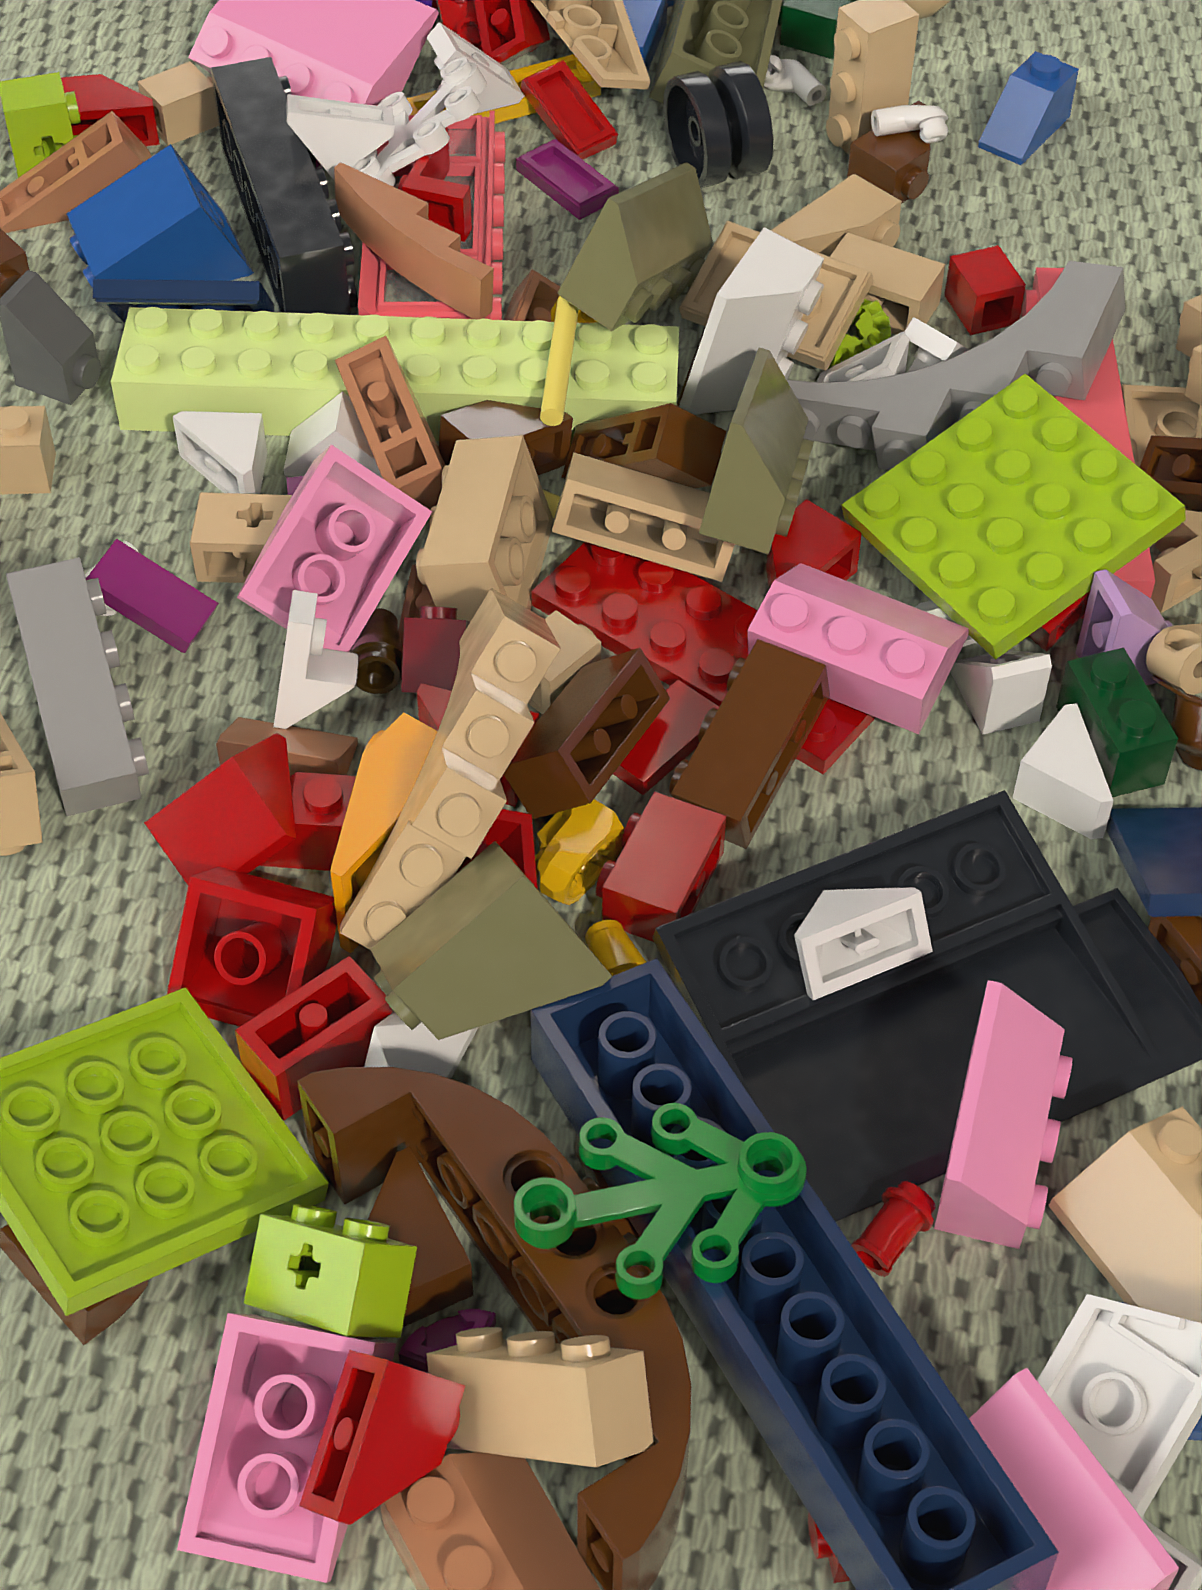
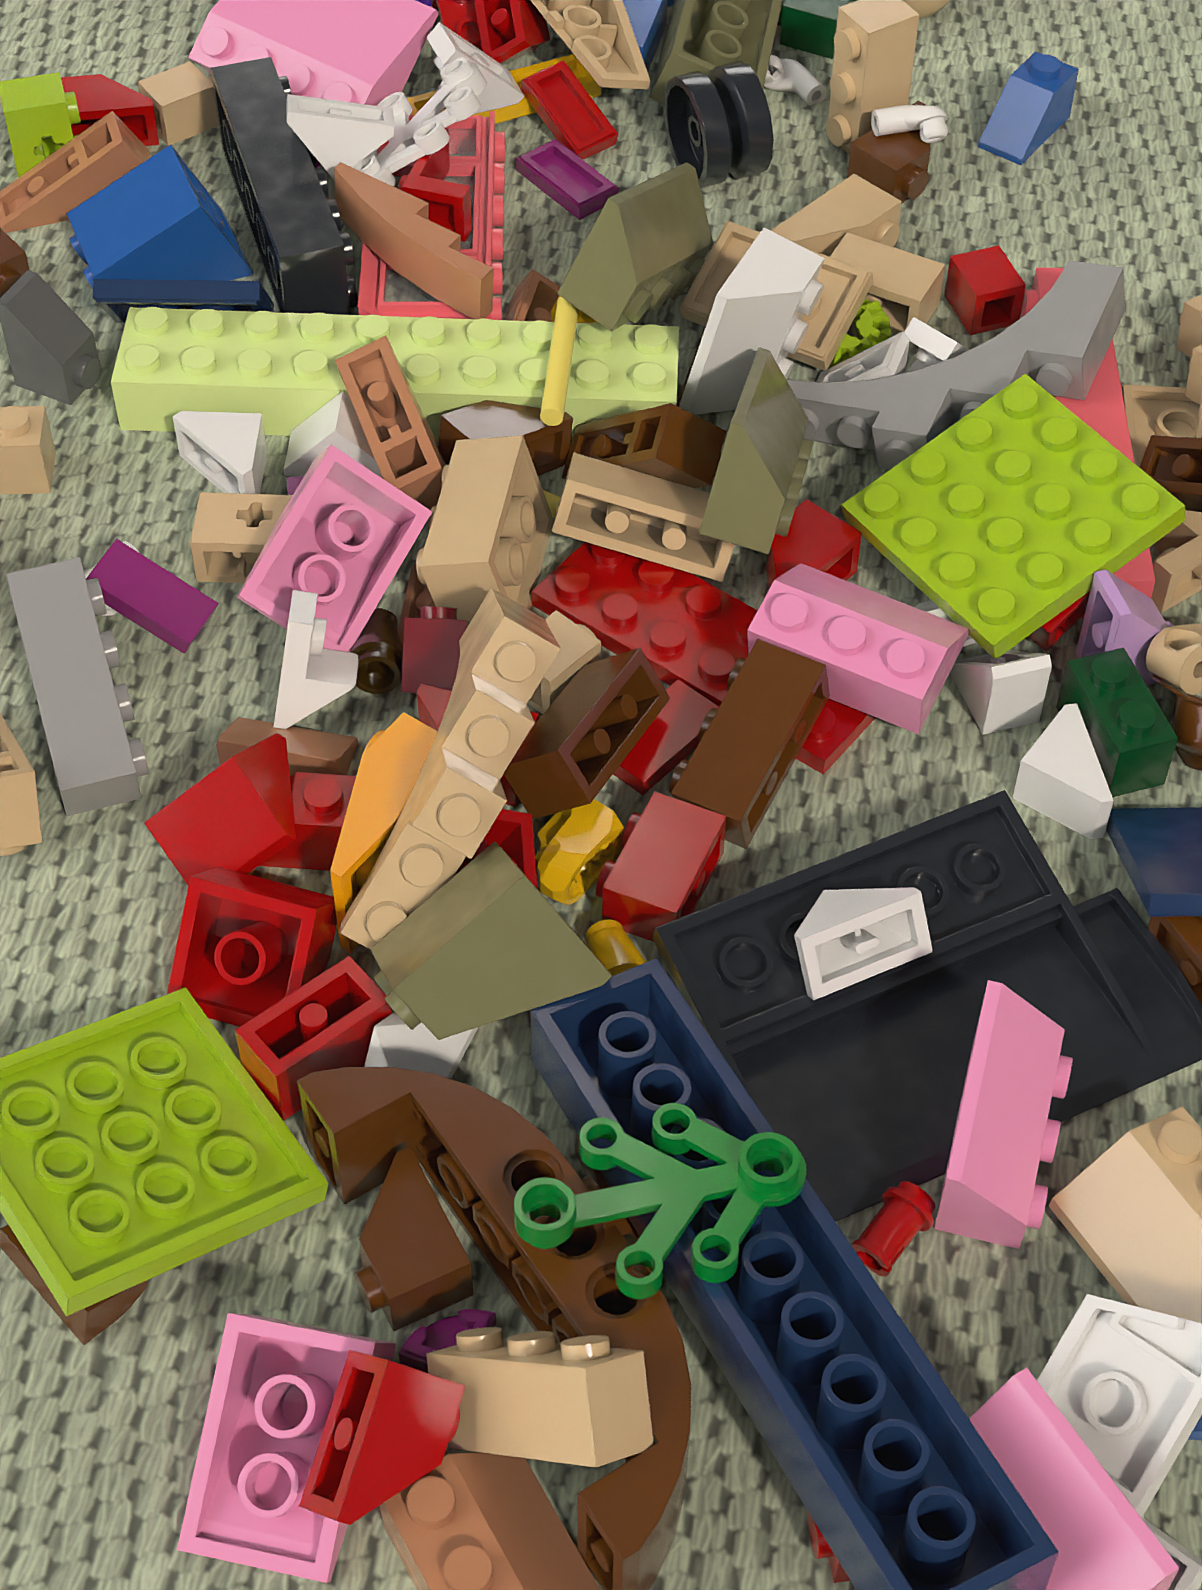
(330, 1273): lime brick -> none

